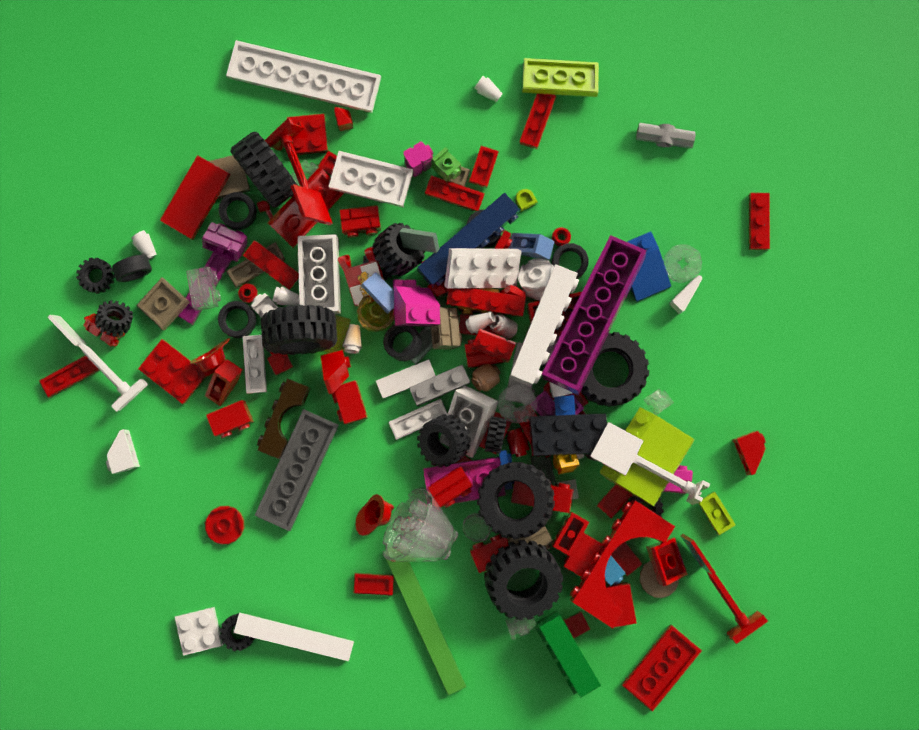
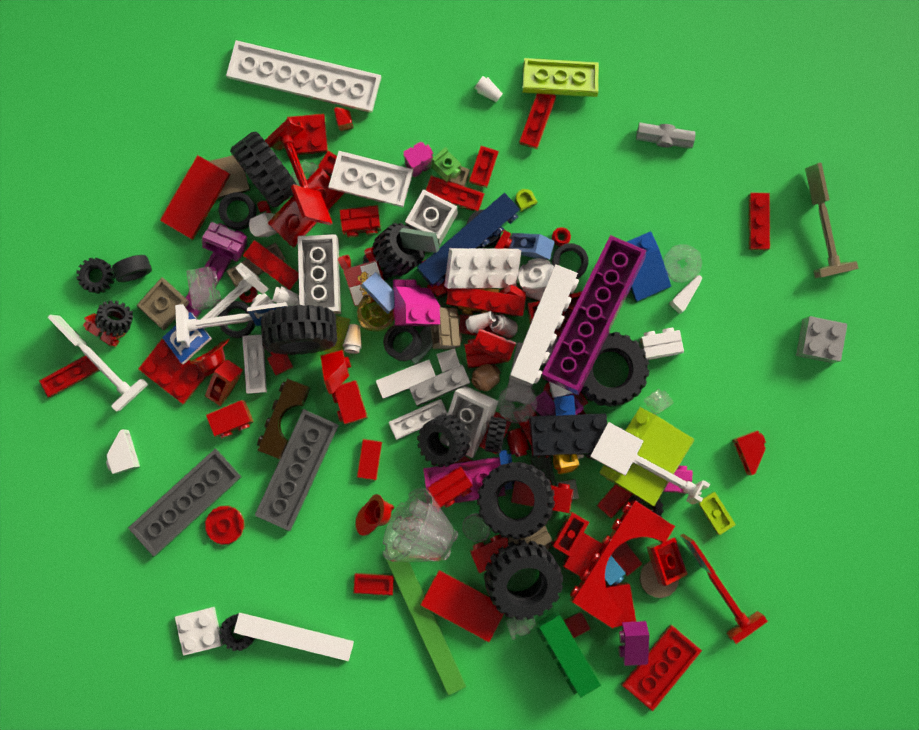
(144, 244): white cone -> none
(184, 325): none -> white piece
(185, 502): none -> dark grey plate
(200, 337): none -> white piece
(259, 225): none -> white piece
(369, 459): none -> red tile
(432, 215): none -> white brick
(448, 360): none -> white tile
(462, 606): none -> red tile
(634, 643): none -> magenta brick
(662, 344): none -> white brick
(819, 196): none -> dark tan piece
(821, 339): none -> light grey brick

